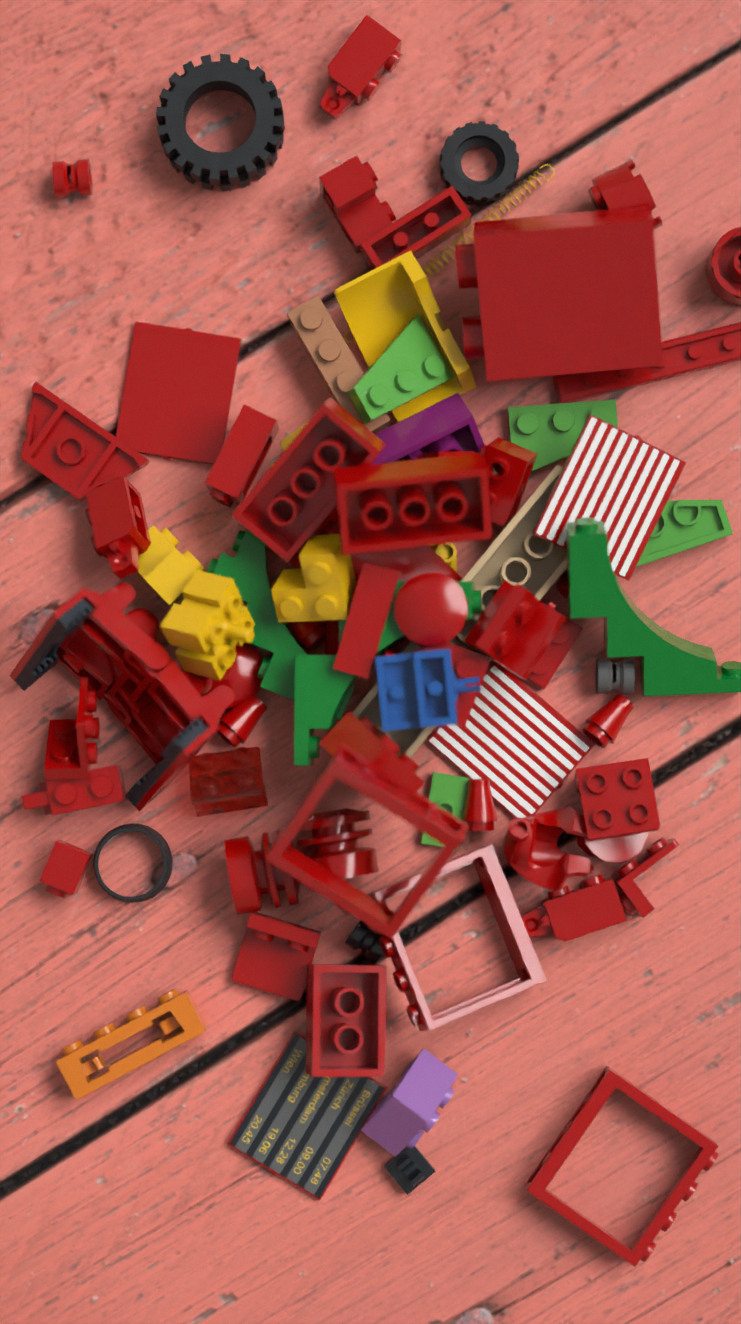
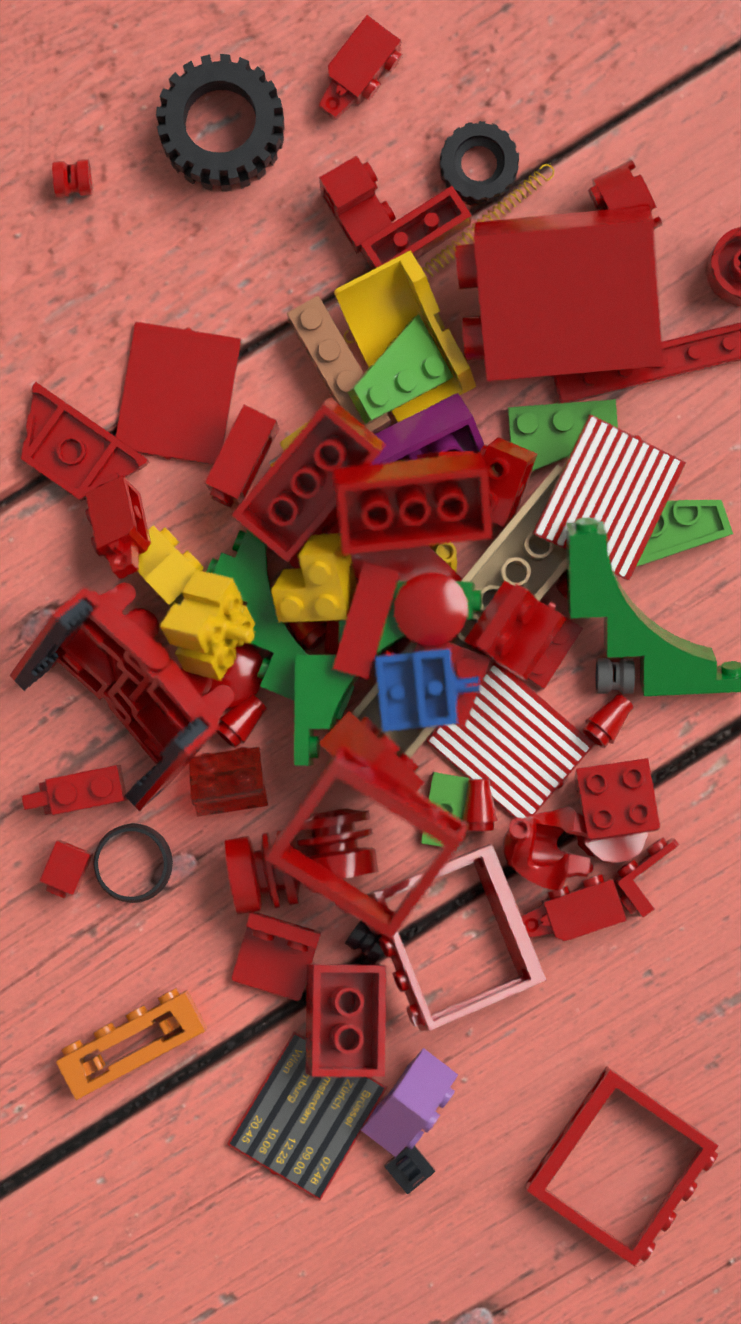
(70, 741): red bracket -> none

